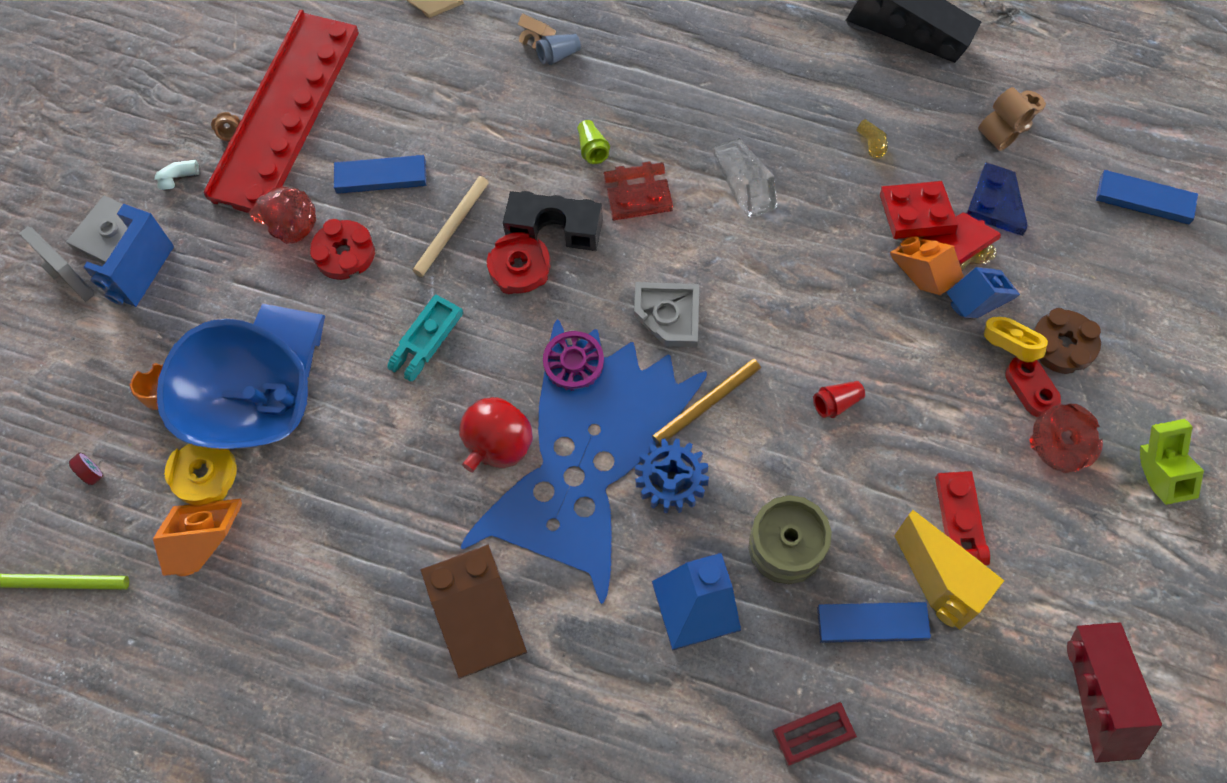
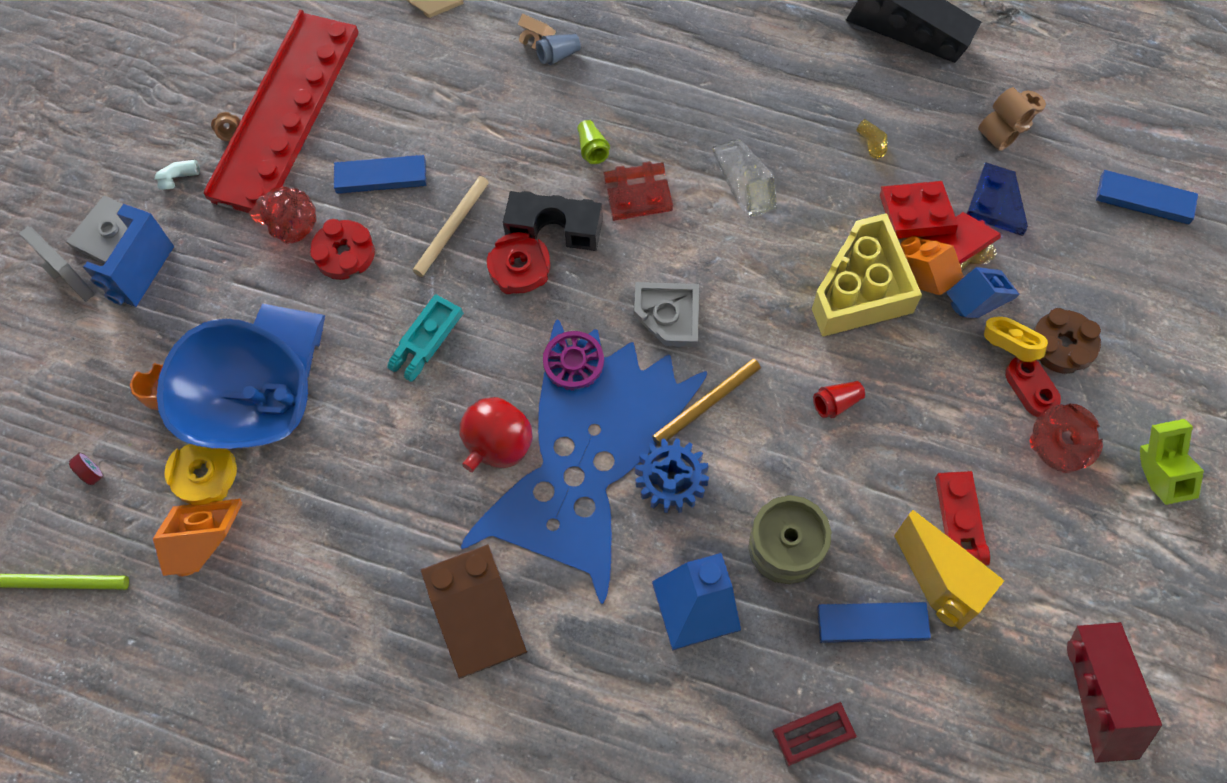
(866, 280): none -> light yellow brick

